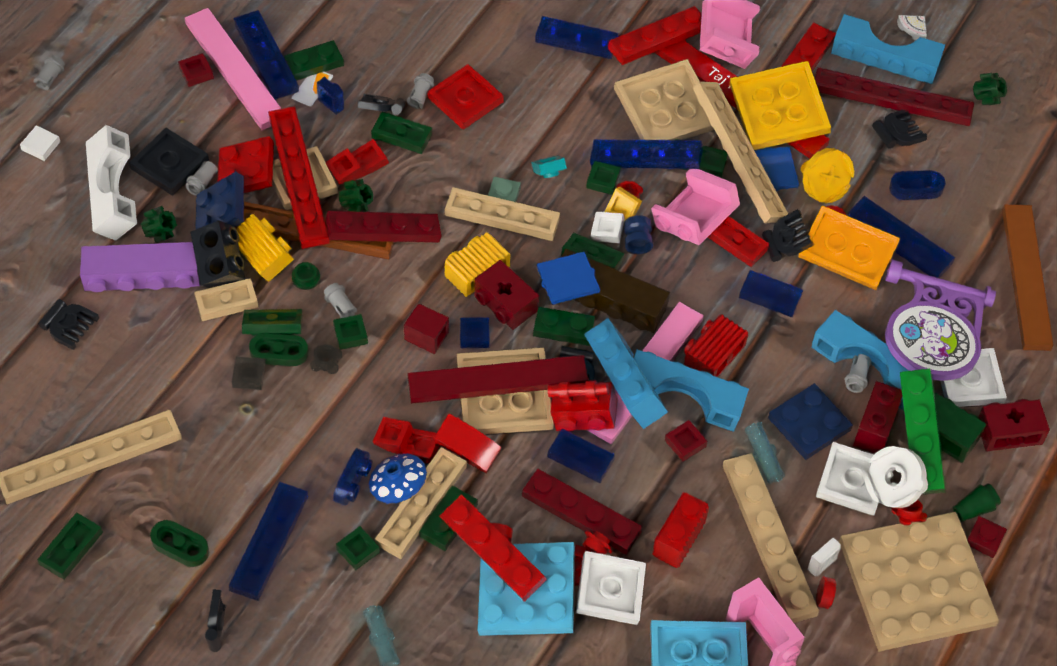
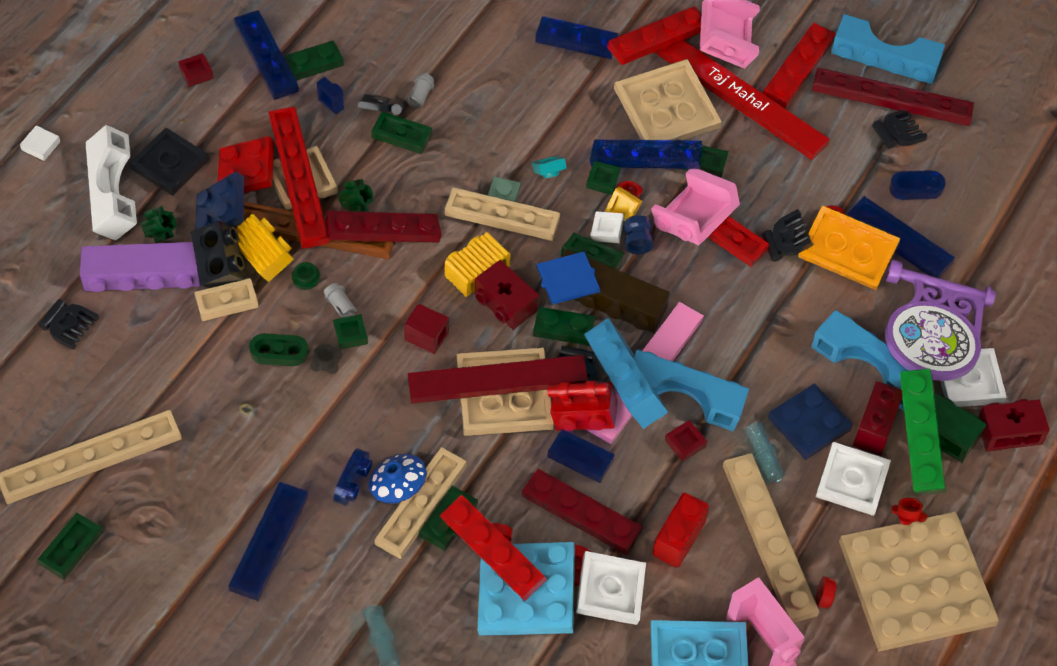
(53, 66): light grey pin -> none
(182, 543): dark green plate -> none
(201, 178): light grey pin -> none
(215, 621): black piece -> none
(232, 66): bright pink tile -> none
(248, 373): clear smoke plate -> none
(272, 321): dark green plate -> none
(308, 89): white sticker -> none
(357, 548): dark green plate -> none
(359, 163): red slope -> none
(401, 438): red slope -> none
(465, 96): red plate -> none
(467, 442): red slope -> none
(474, 332): clear blue plate -> none
(597, 543): red plate -> none
(716, 346): red brick -> none
(740, 152): tan plate -> none
(771, 293): clear blue plate -> none
(779, 167): blue piece -> none
(780, 105): yellow plate -> none
(824, 557): white tile -> none
(827, 175): yellow tile -> none
(856, 379): light grey pin -> none
(880, 472): white plate -> none
(912, 25): white tile -> none
(978, 502): dark green cone -> none
(986, 536): dark red plate -> none
(990, 88): dark green gear -> none
(1027, 278): dark orange tile -> none

